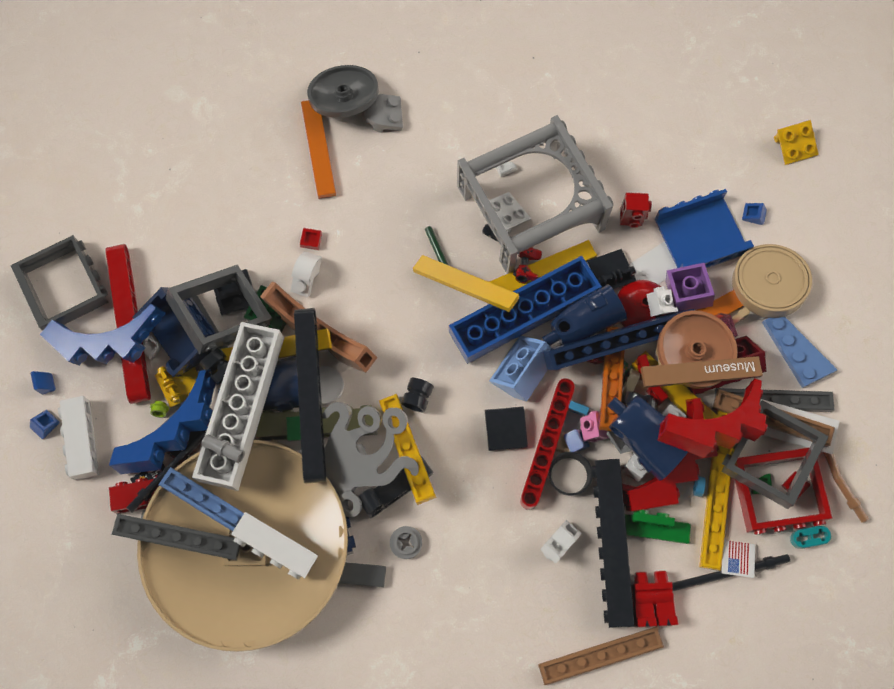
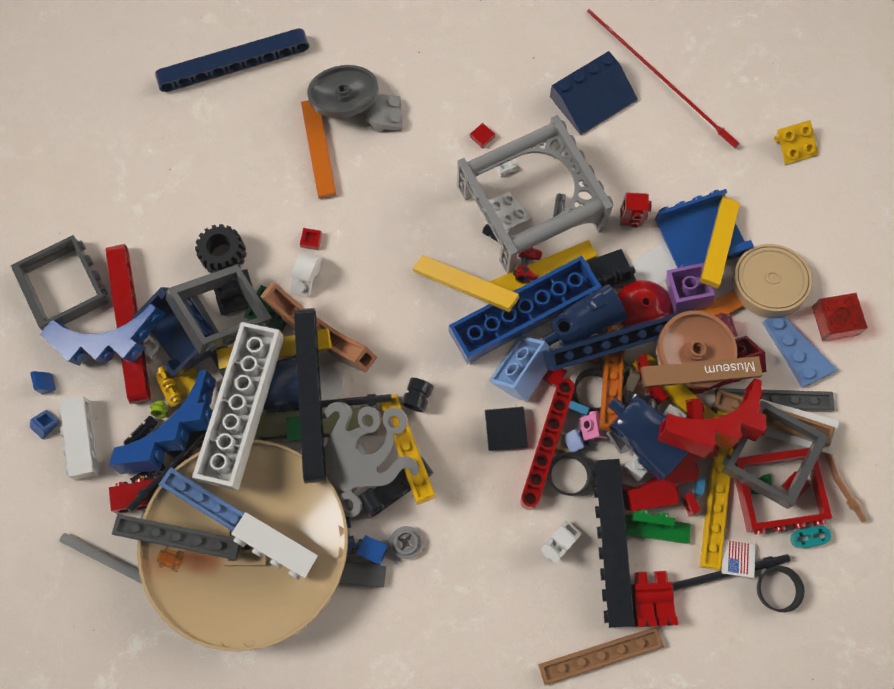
(101, 557): none -> light grey piece
(141, 431): none -> black axle
(170, 559): none -> clear orange brick
(215, 237): none -> black tyre
(216, 364): black wheel -> none
(223, 448): light grey pin -> none
(231, 60): none -> dark blue beam
(370, 399): none -> black bar
(371, 550): none -> blue brick
(436, 247): dark green bar -> none
(482, 135): none -> red tile
(553, 377): none -> red tile
(559, 204): none -> dark grey axle
(589, 372): none -> black tyre
(593, 93): none -> dark blue slope
(661, 302): white brick -> none
(690, 504): none -> red tile
(719, 242): none -> yellow tile
(721, 131): none -> red piece
(742, 314): tan tile -> none
(754, 213): blue slope -> none
(799, 587): none -> black tyre
(839, 317): none -> clear red brick

